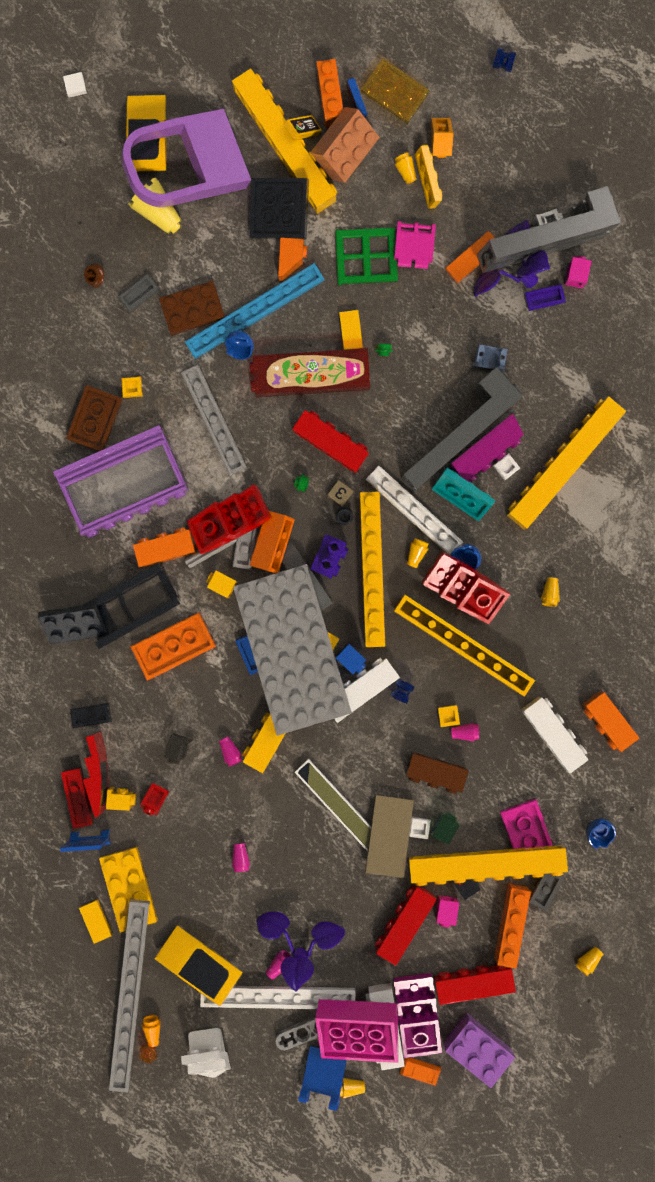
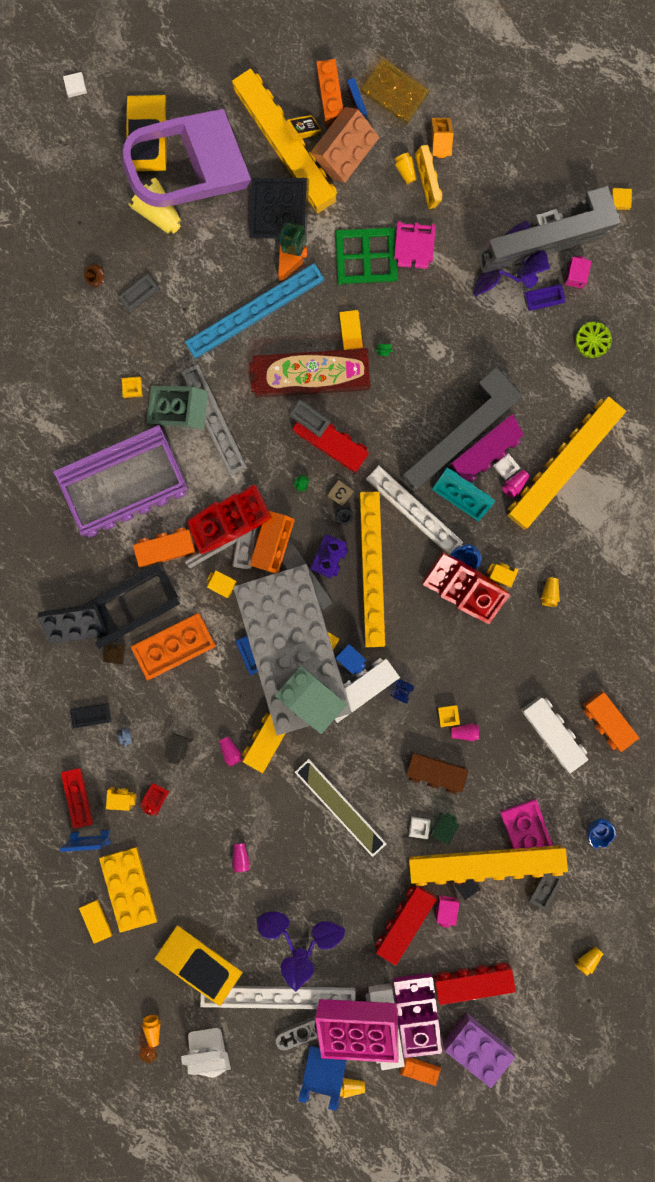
(94, 418): reddish brown plate -> none
(97, 781): red slope -> none
(114, 653): none -> dark brown plate
(124, 737): none -> sand blue plate
(129, 995): light grey plate -> none
(177, 407): none -> sand green slope
(191, 308): reddish brown plate -> none
(239, 345): blue hair -> none
(275, 967): dark pink cone -> none
(292, 239): none -> clear green brick
(309, 418): none -> dark grey tile
(311, 699): none -> sand green slope
(389, 836): dark tan tile -> none
(417, 551): yellow cone -> none
(464, 645): yellow brick -> none
(467, 260): orange tile -> none
(490, 357): sand blue piece -> none
(500, 57): clear blue wheel -> none
(502, 574): none -> yellow brick
(512, 925): orange brick -> none
(514, 485): none -> dark pink cone
(593, 340): none -> lime wheel
(622, 198): none -> yellow tile

